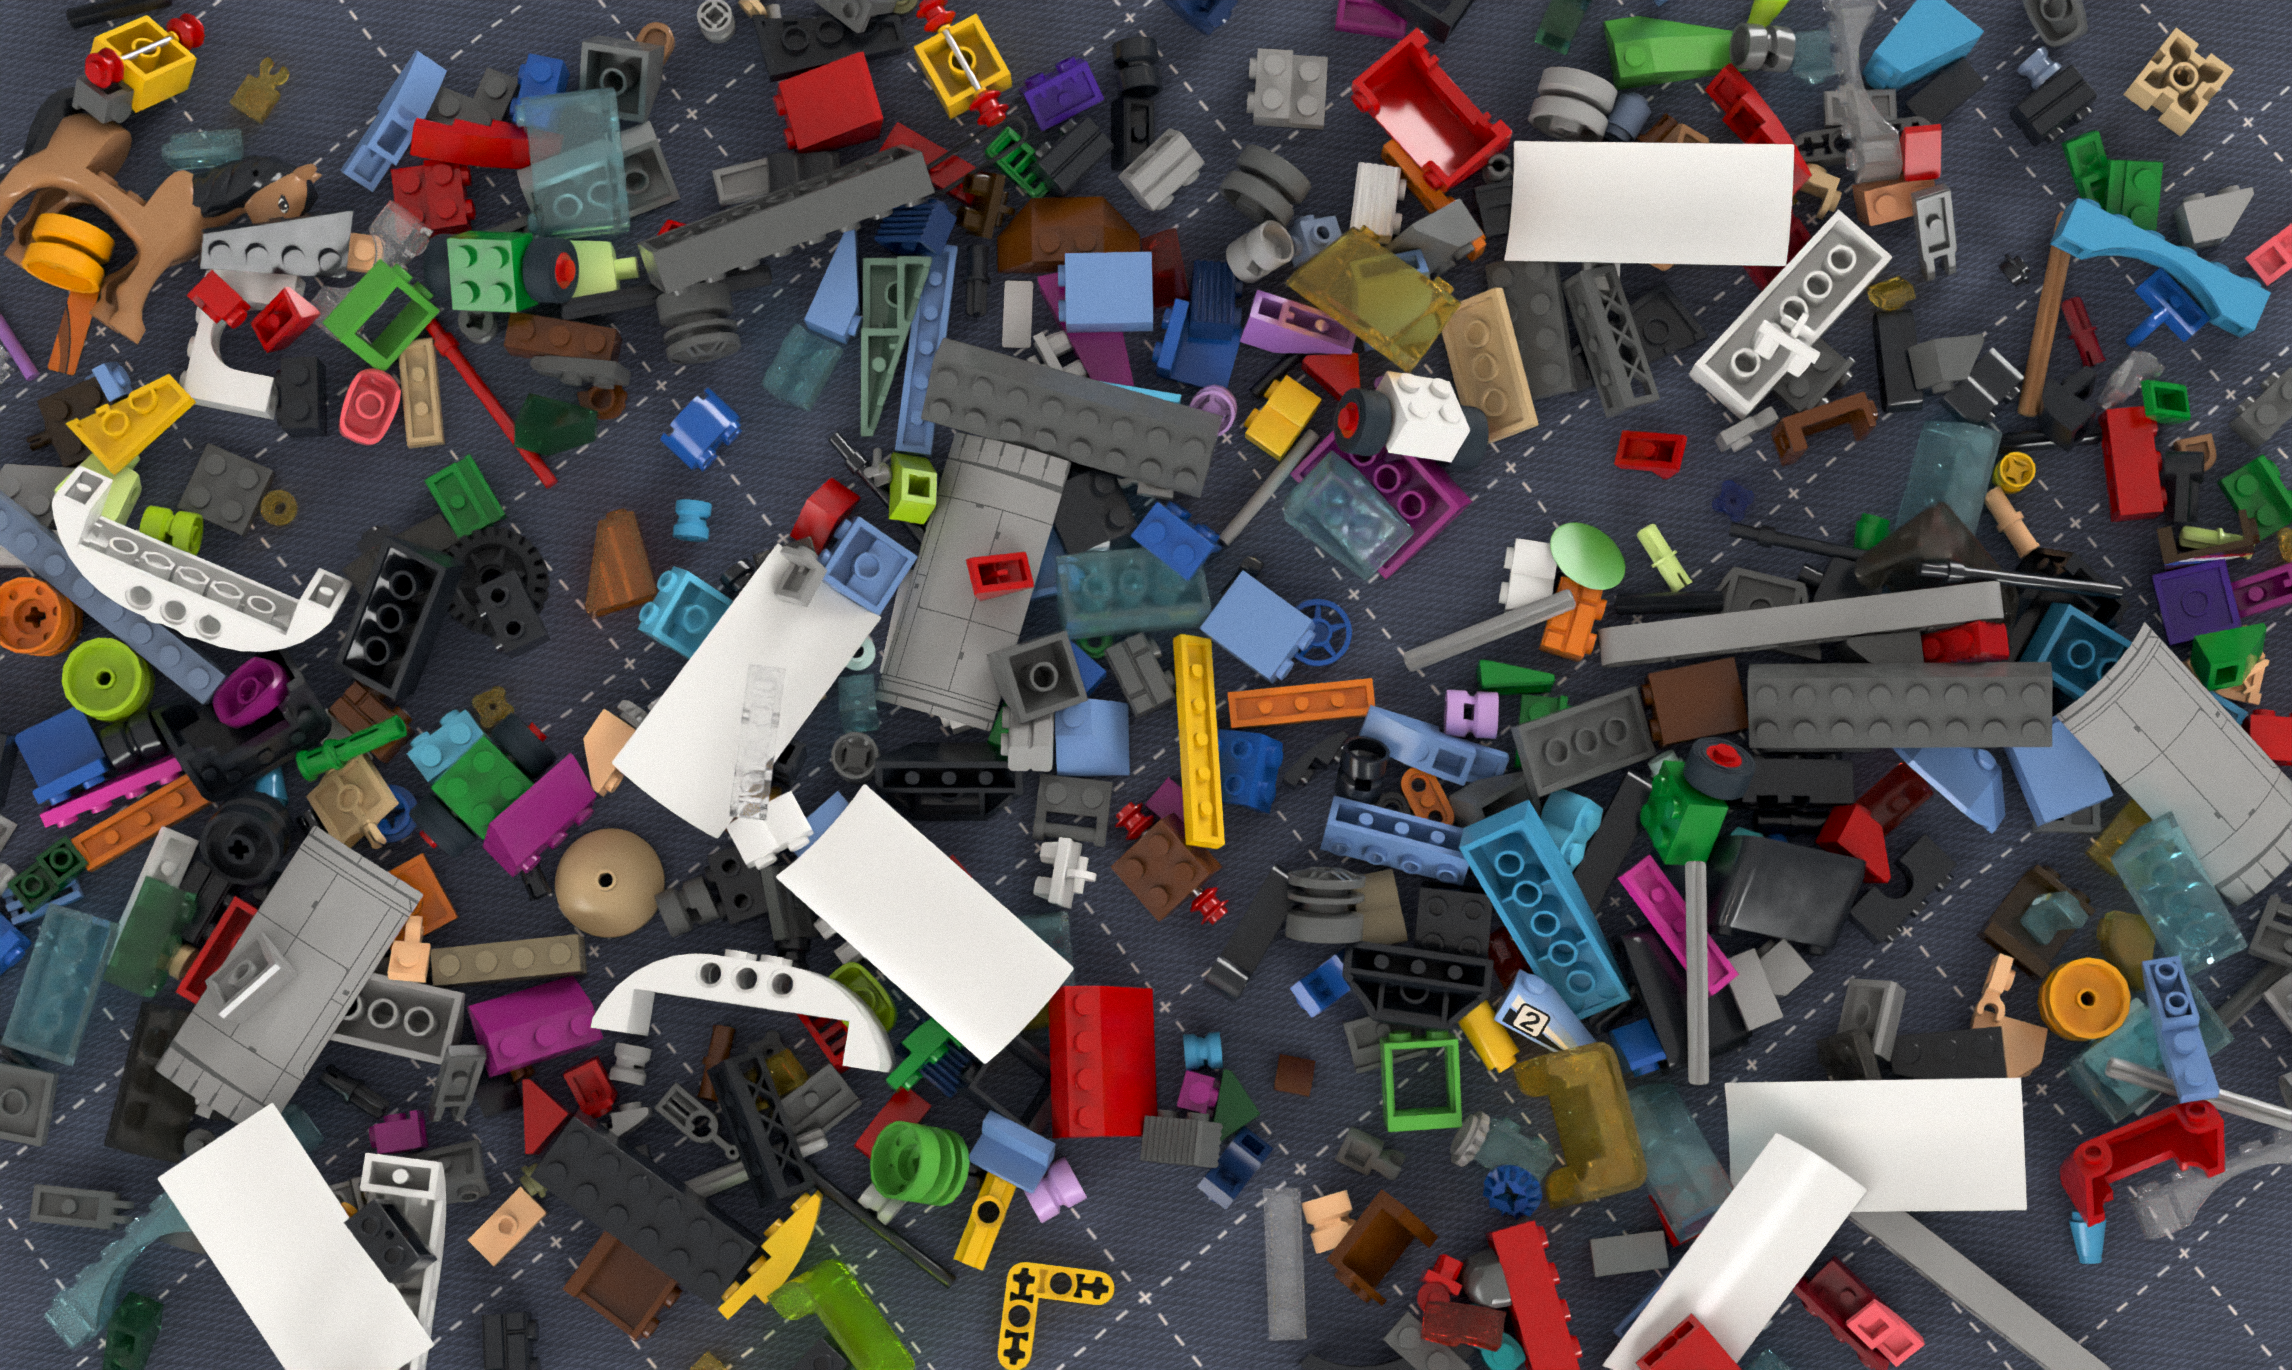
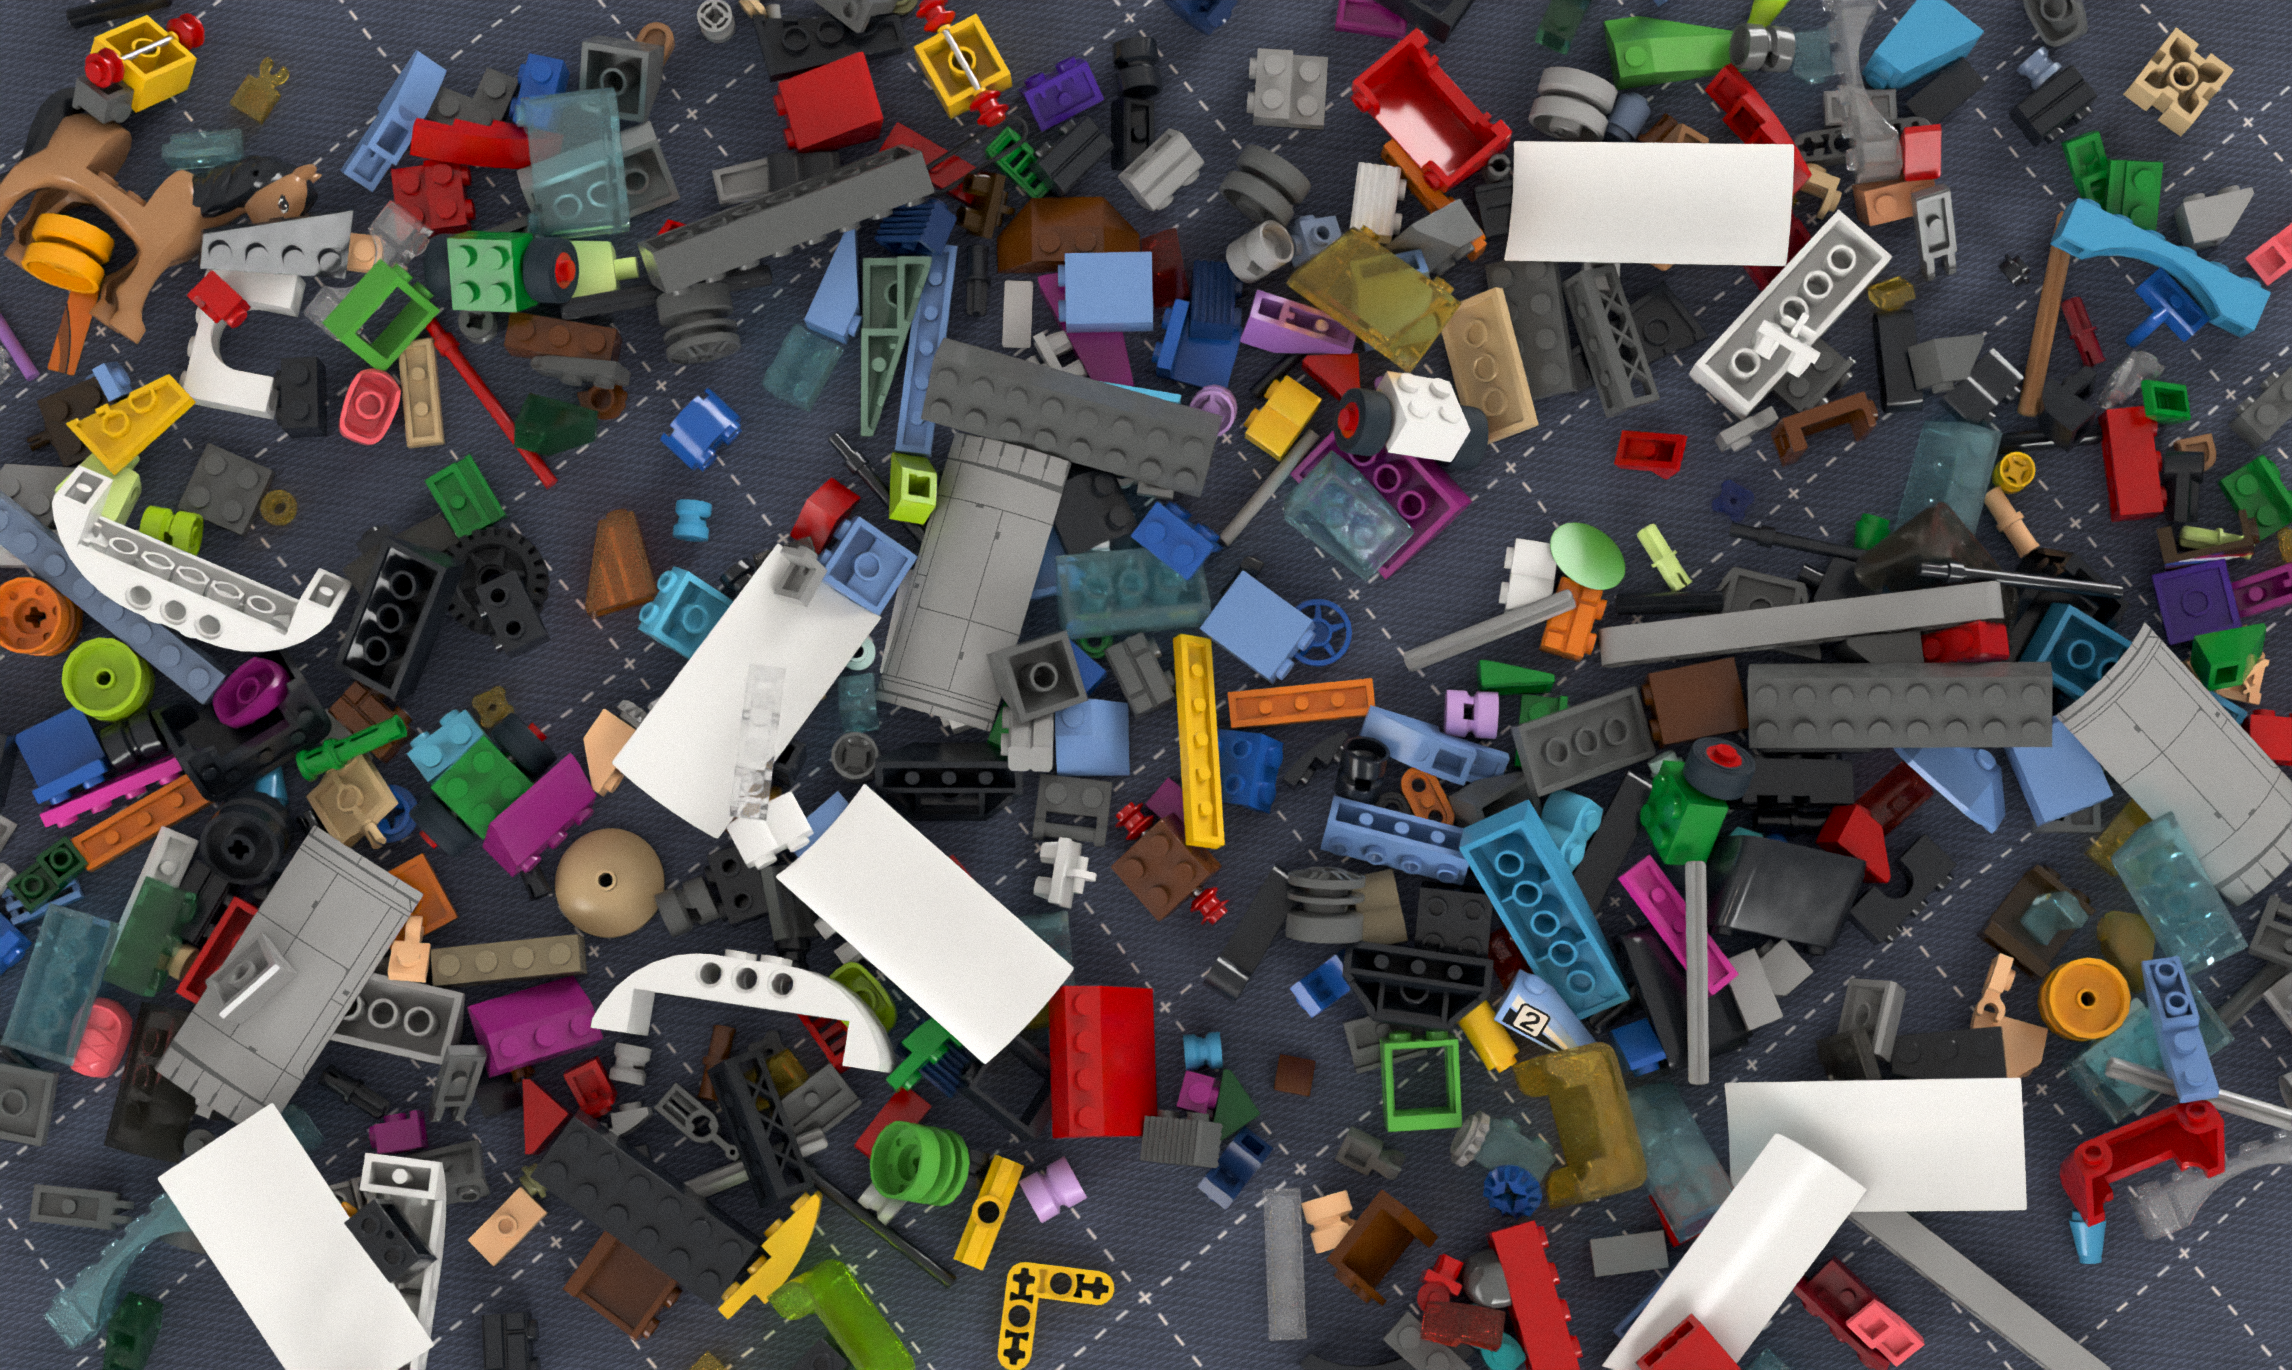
(103, 1039): none -> coral piece
(283, 320): red slope -> none
(879, 470): light grey hand -> none
(999, 574): red slope -> none
(1012, 1152): medium blue panel -> none

